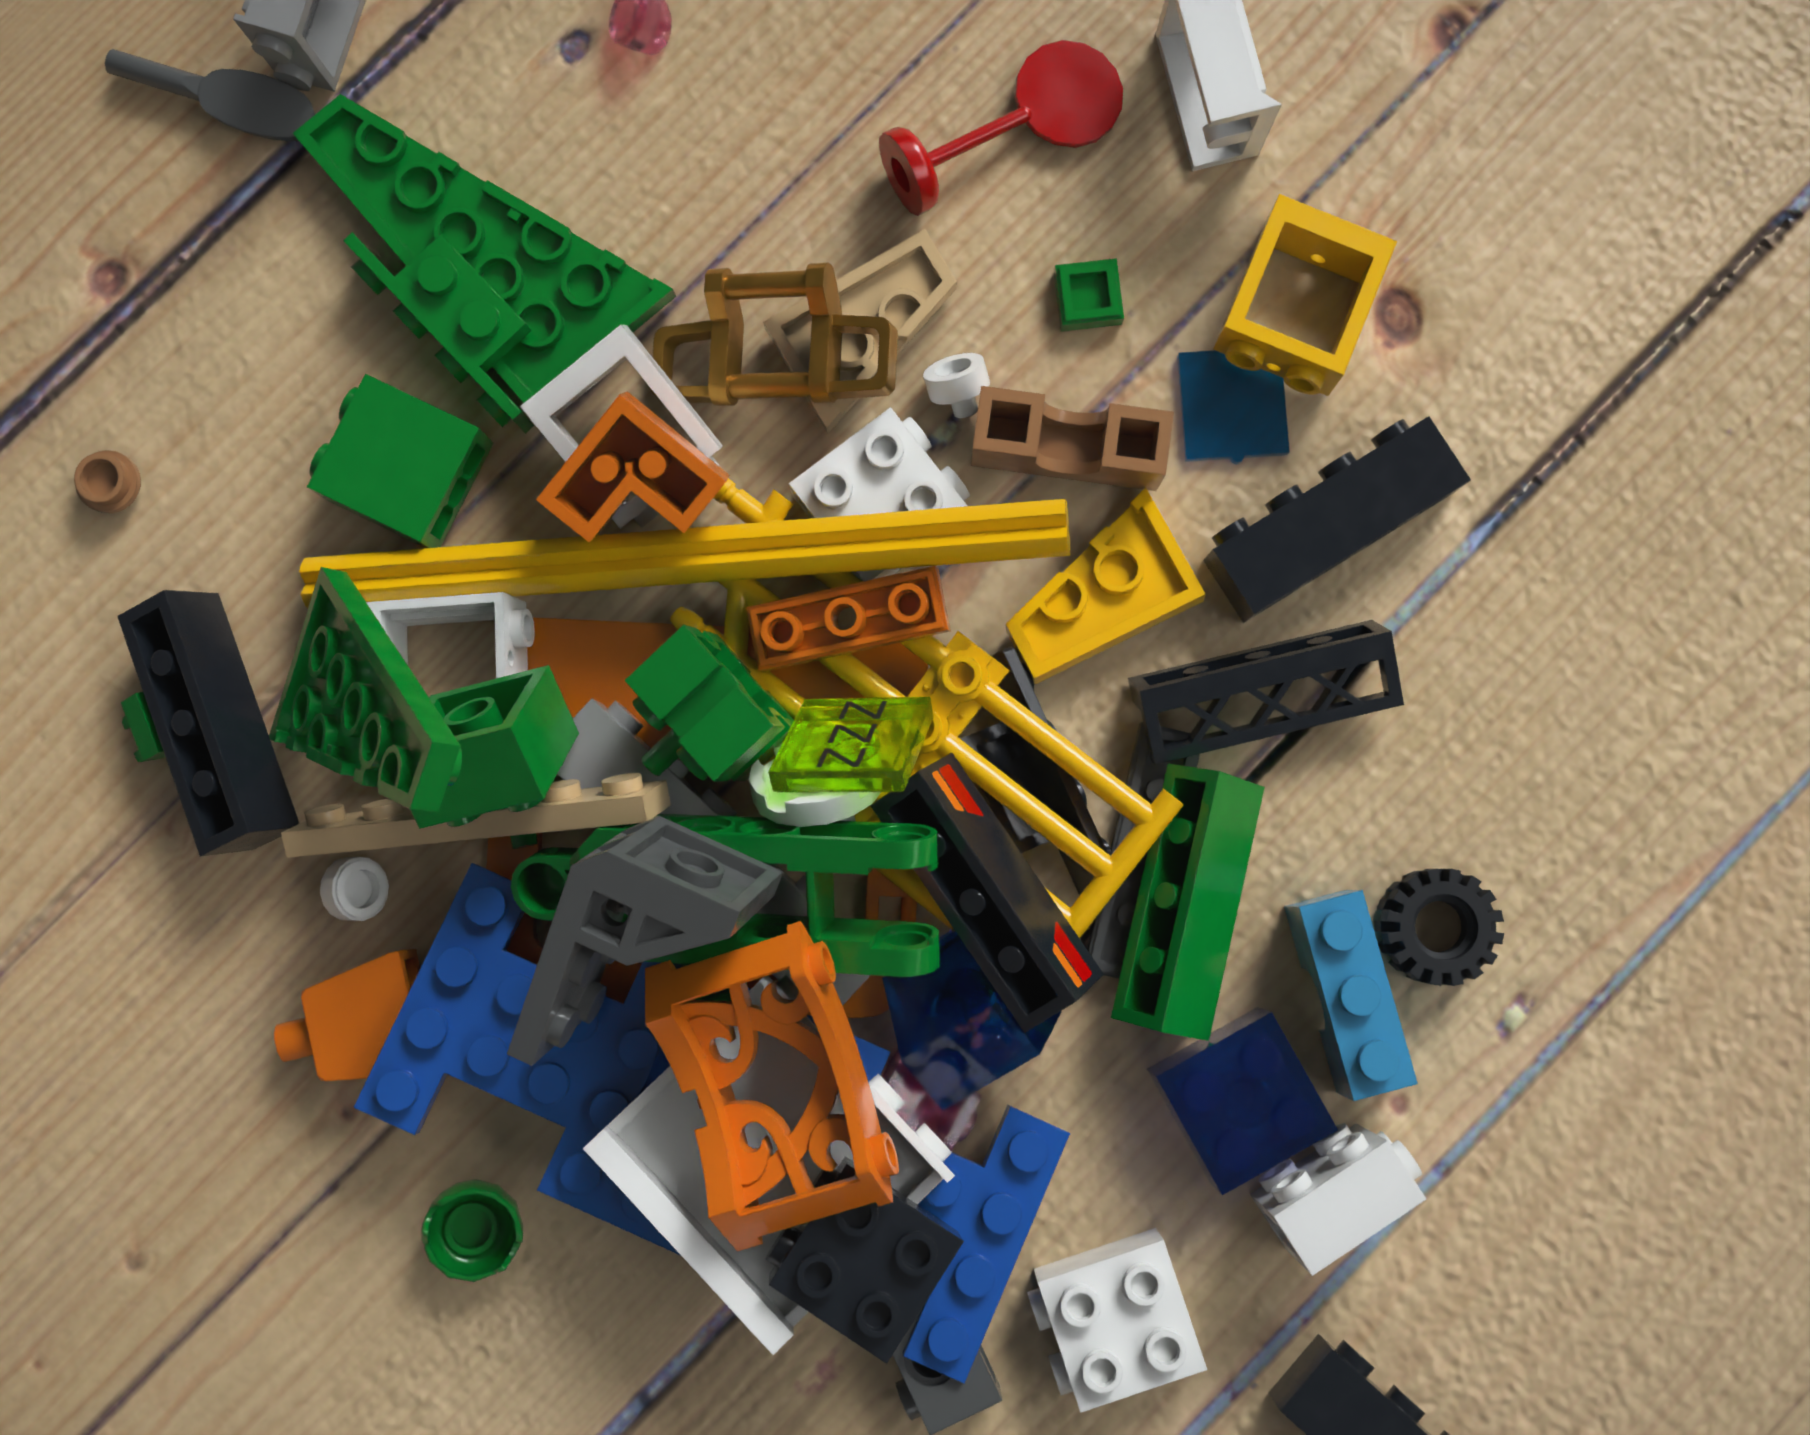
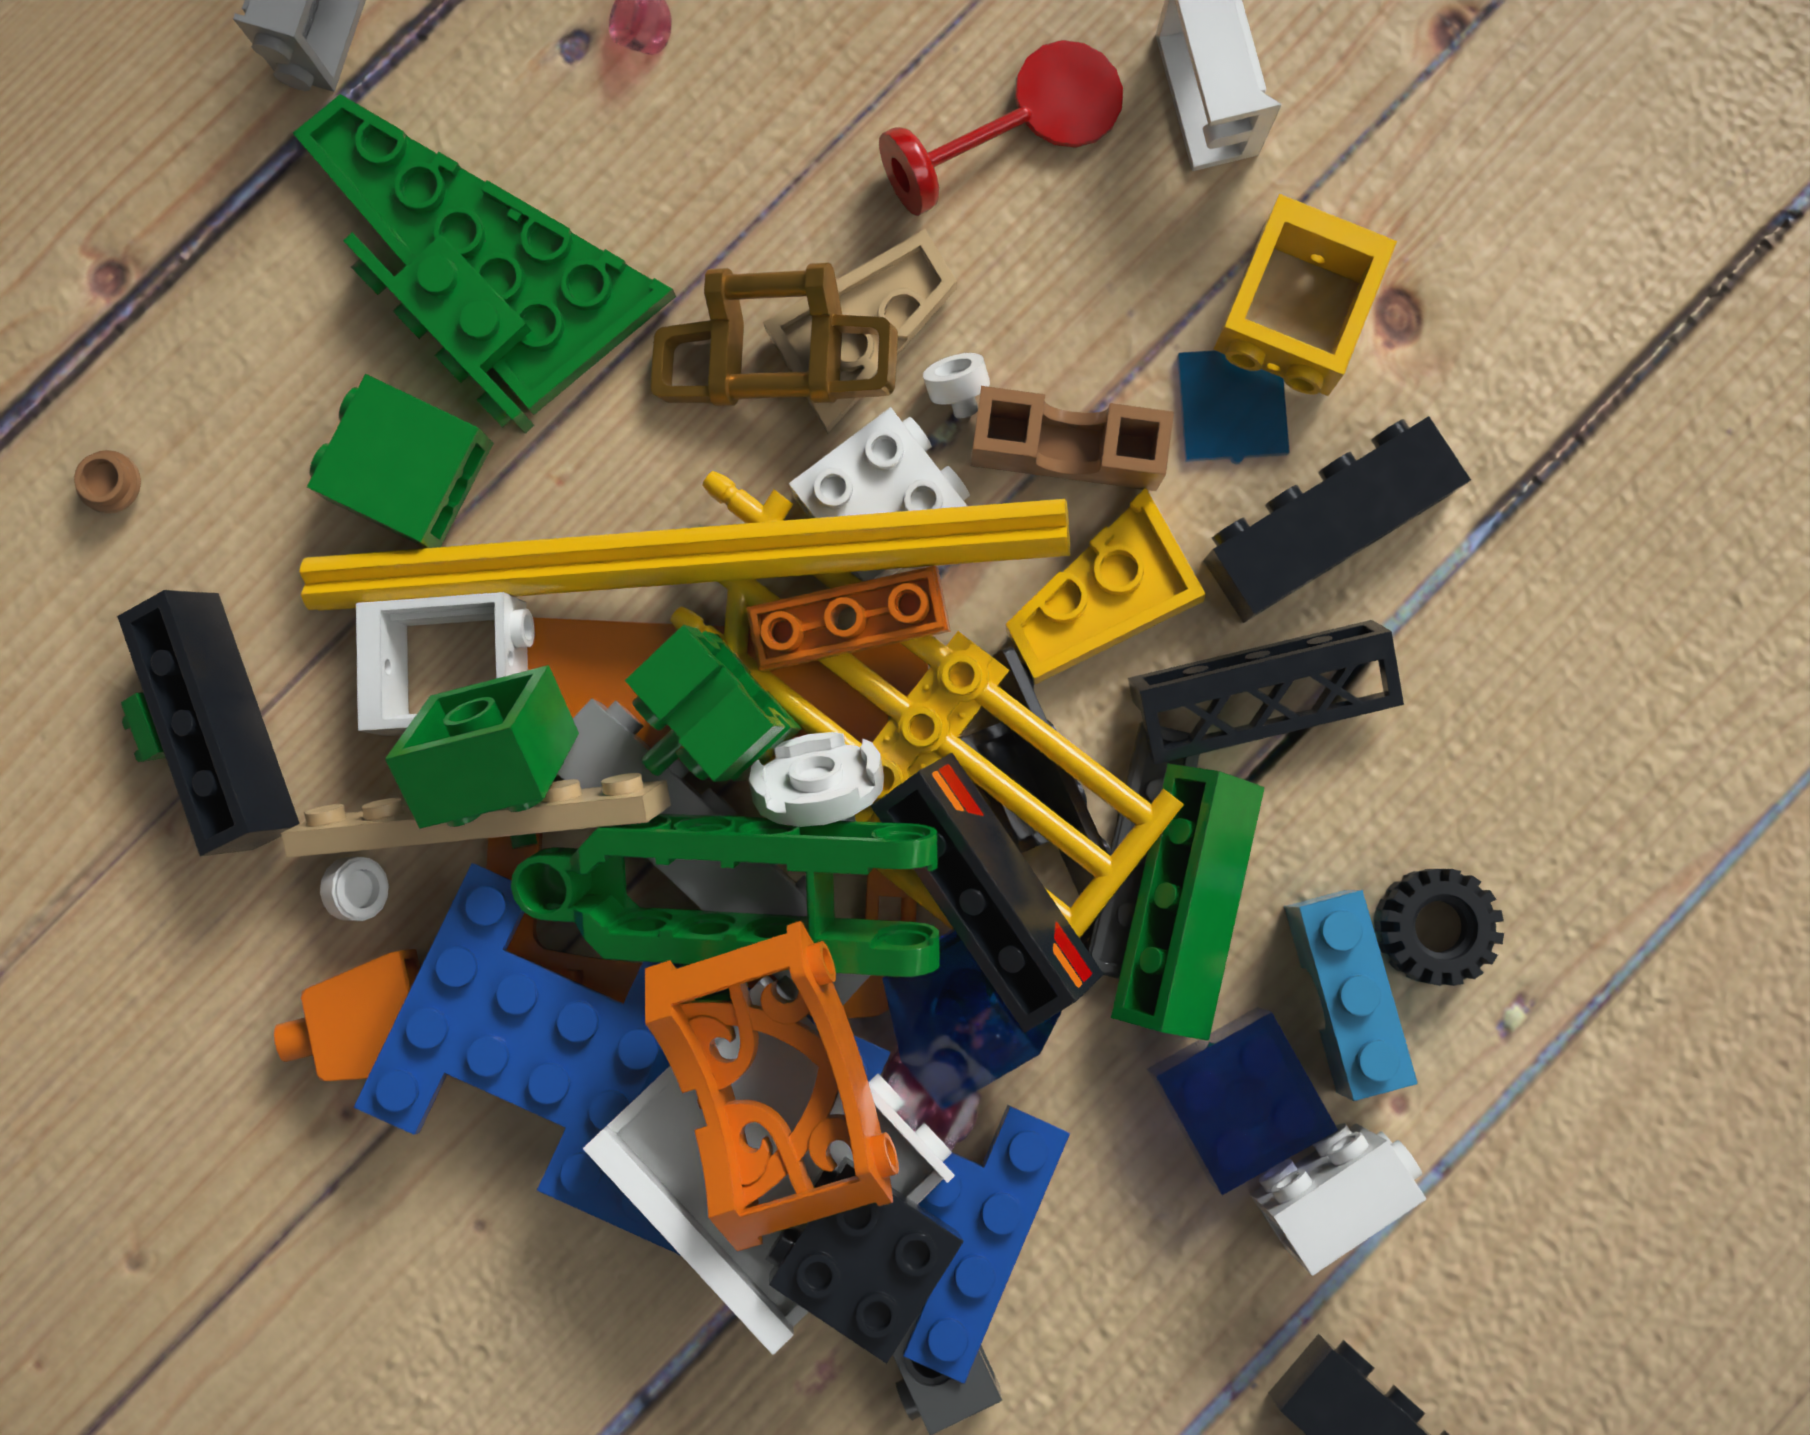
(232, 96): dark grey piece -> none
(360, 705): green wing -> none
(472, 1230): green hair -> none
(587, 372): white window -> none
(628, 454): orange brick -> none
(676, 896): dark grey bracket -> none
(852, 745): clear neon green tile -> none
(1088, 295): green tile -> none
(1116, 1320): white brick -> none

